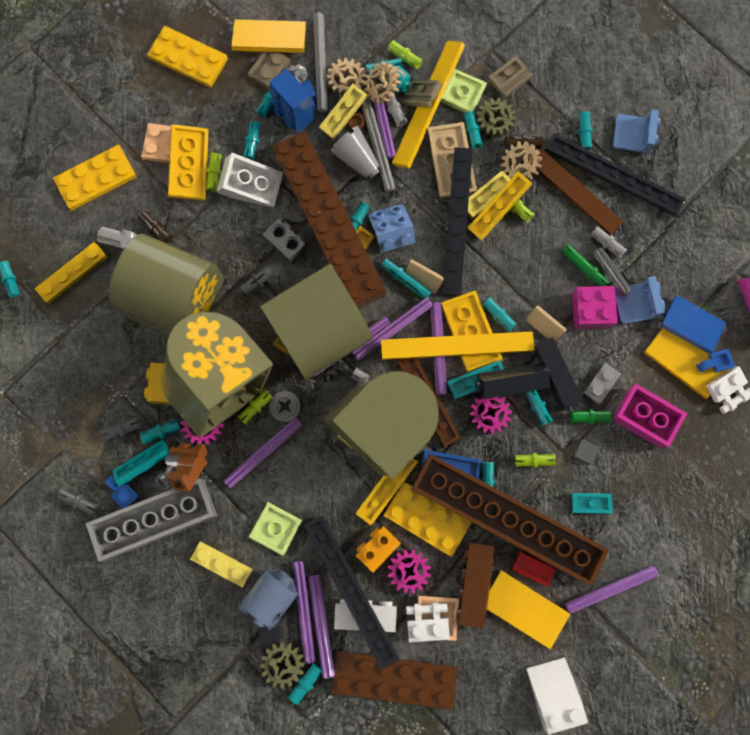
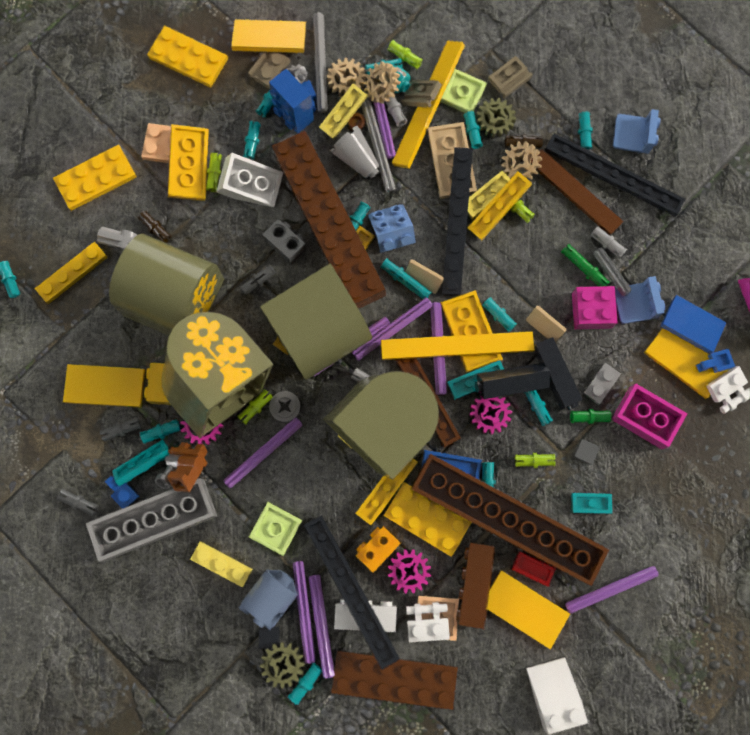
(104, 385): none -> yellow tile

